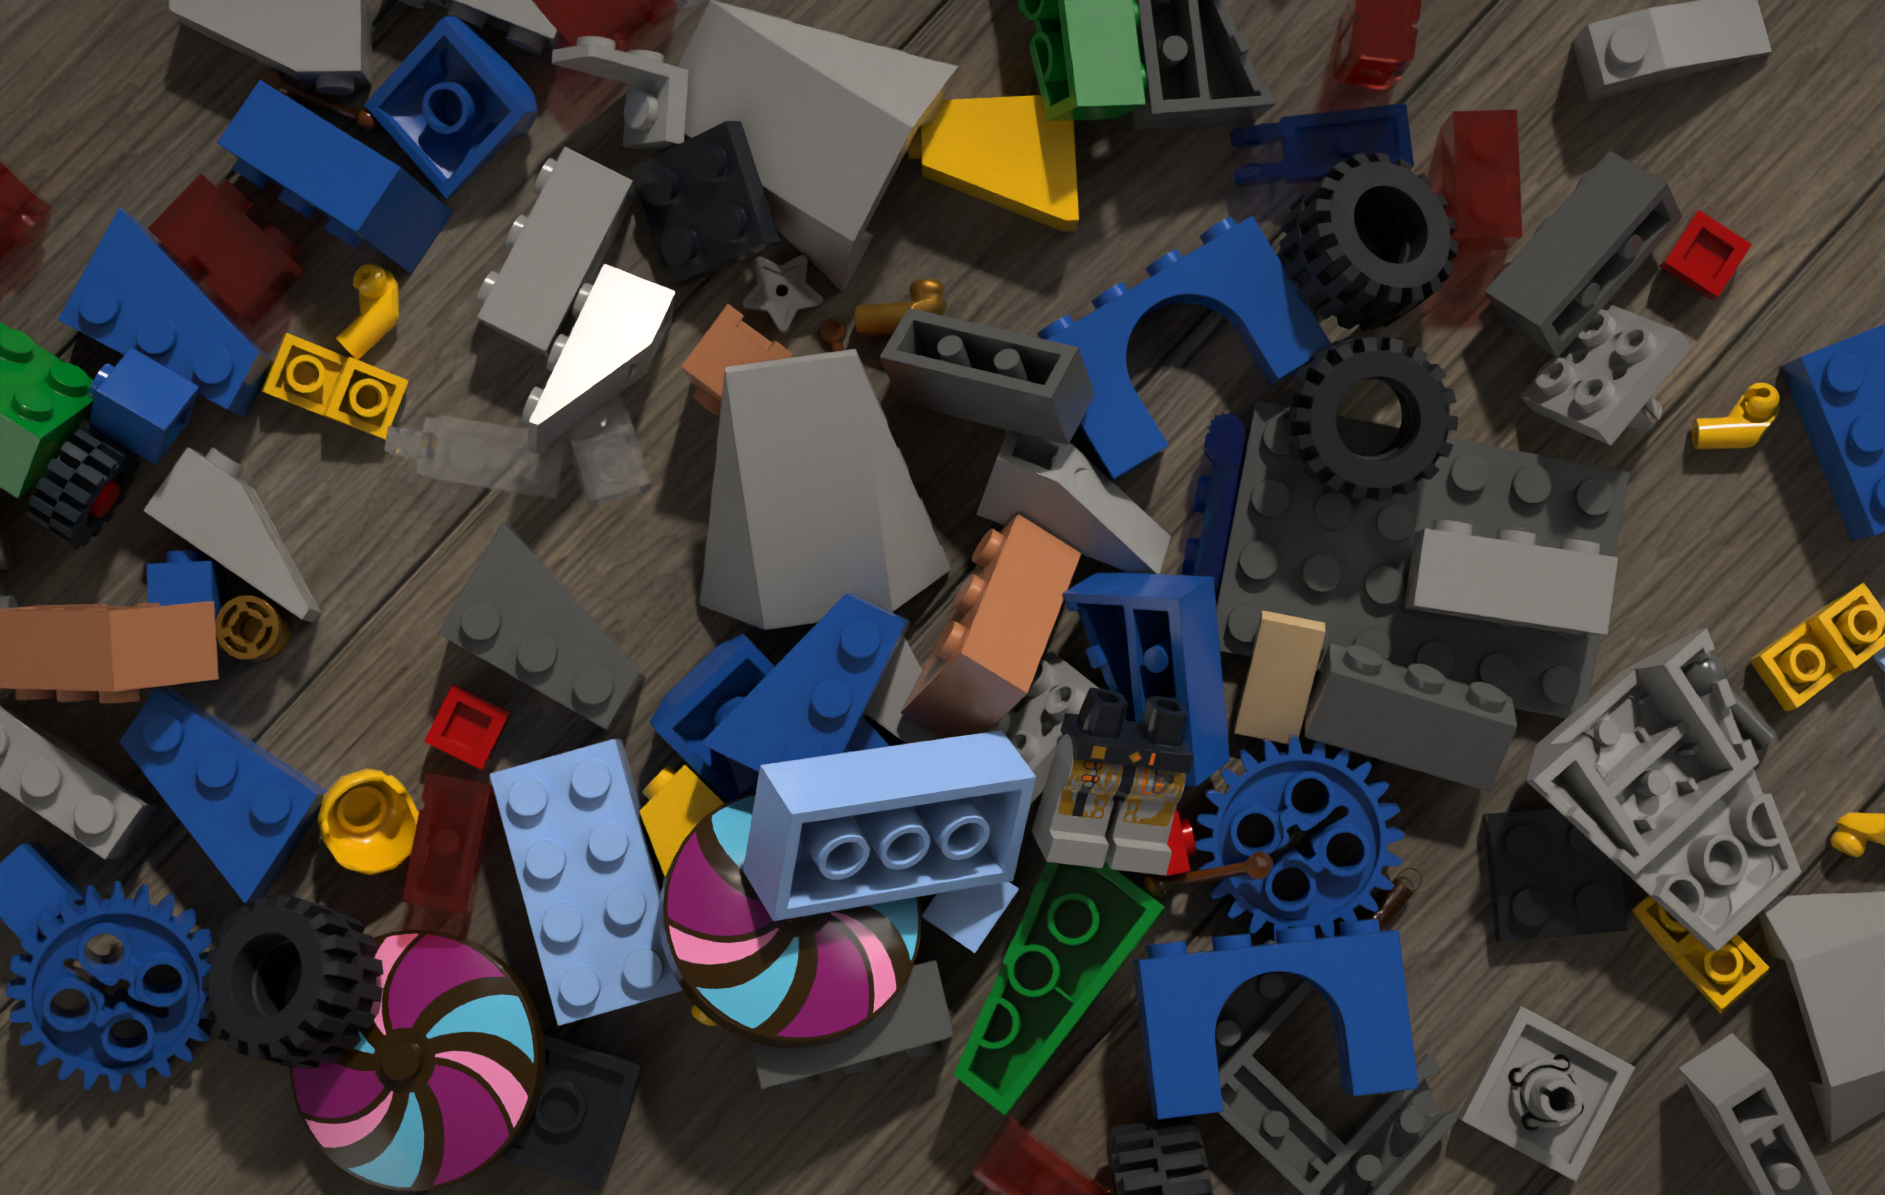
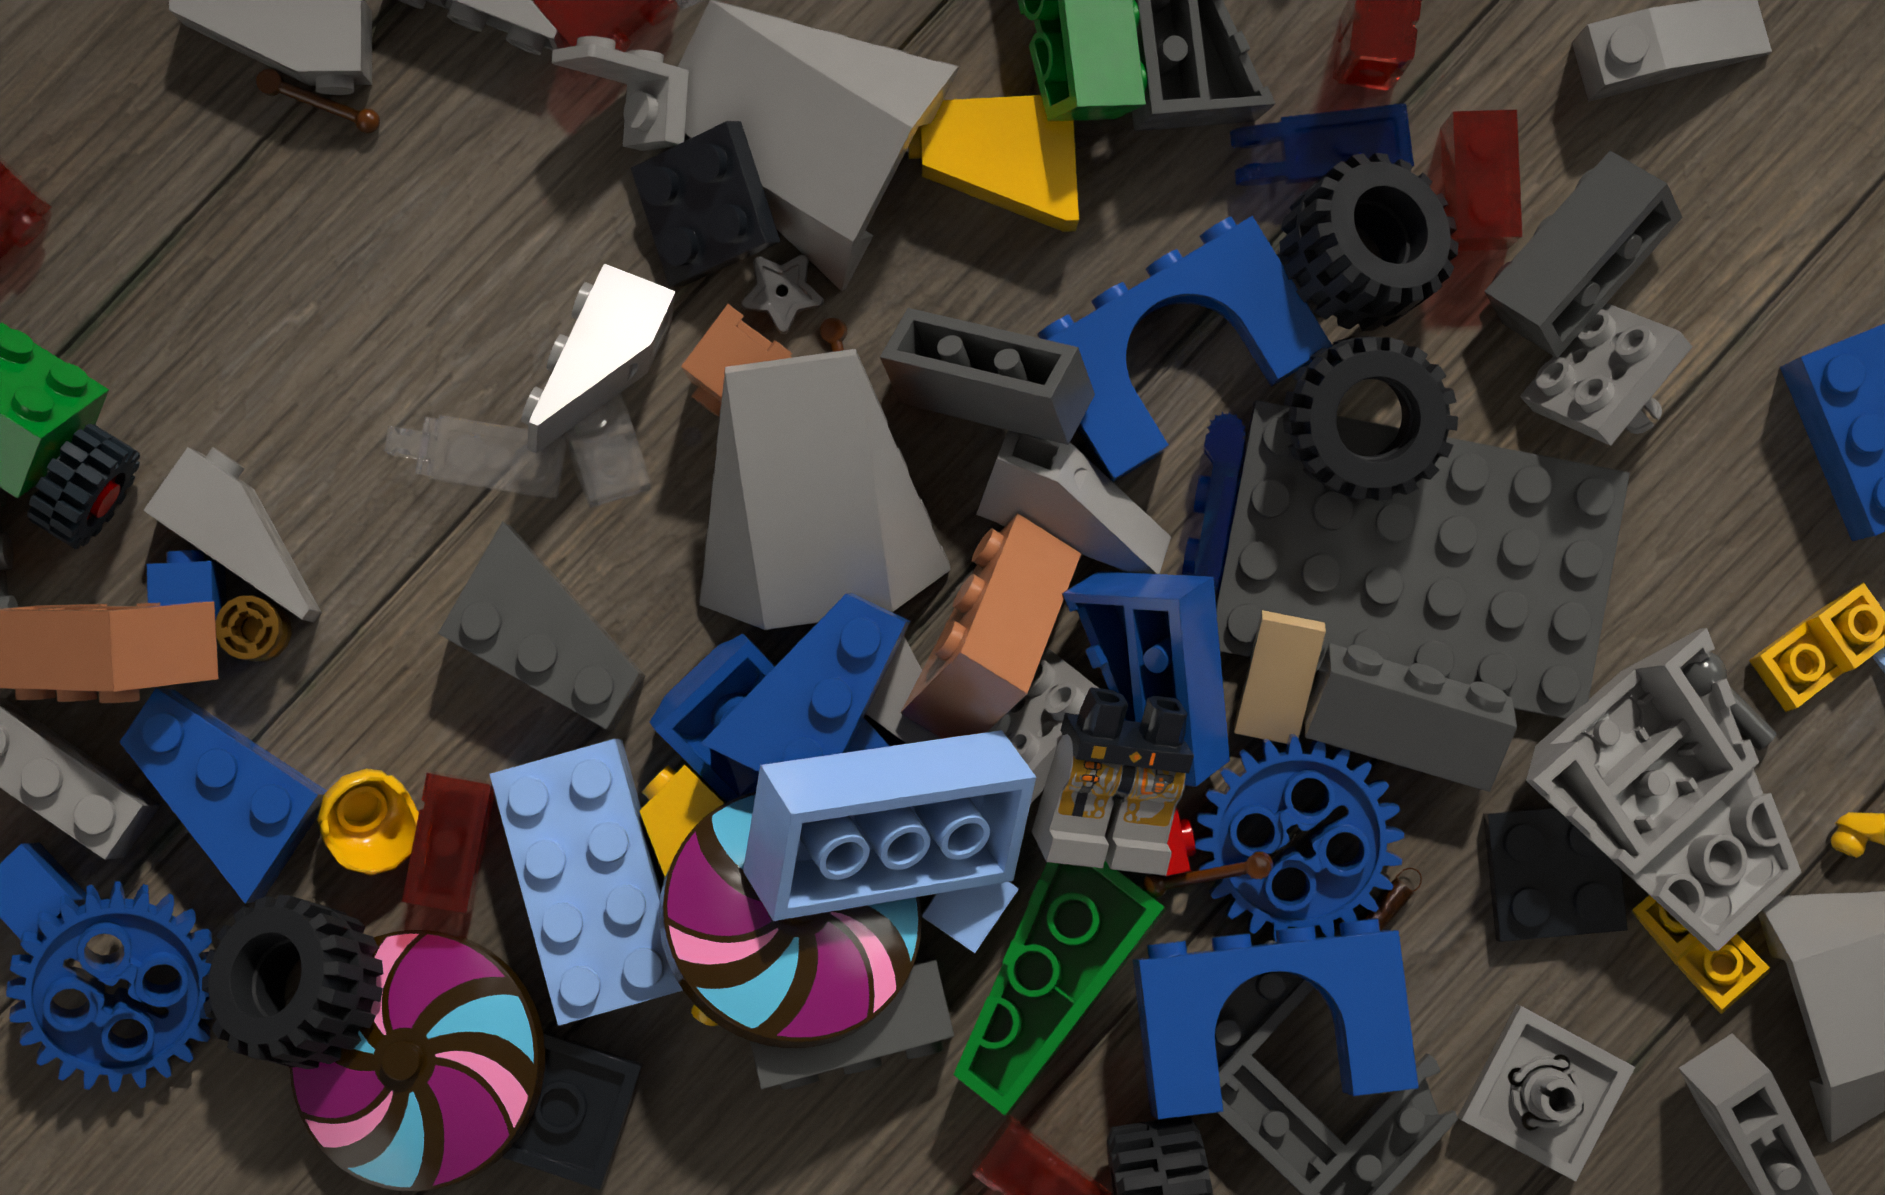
(141, 405): blue brick -> none
(150, 302): blue wedge -> none
(212, 231): clear red brick -> none
(333, 175): blue wedge -> none
(334, 386): yellow slope -> none
(377, 309): yellow arm -> none
(453, 104): blue slope -> none
(468, 727): red plate -> none
(555, 250): light grey brick -> none
(885, 317): pearl gold arm -> none
(1511, 579): light grey brick -> none
(1705, 255): red plate -> none
(1743, 425): yellow arm -> none

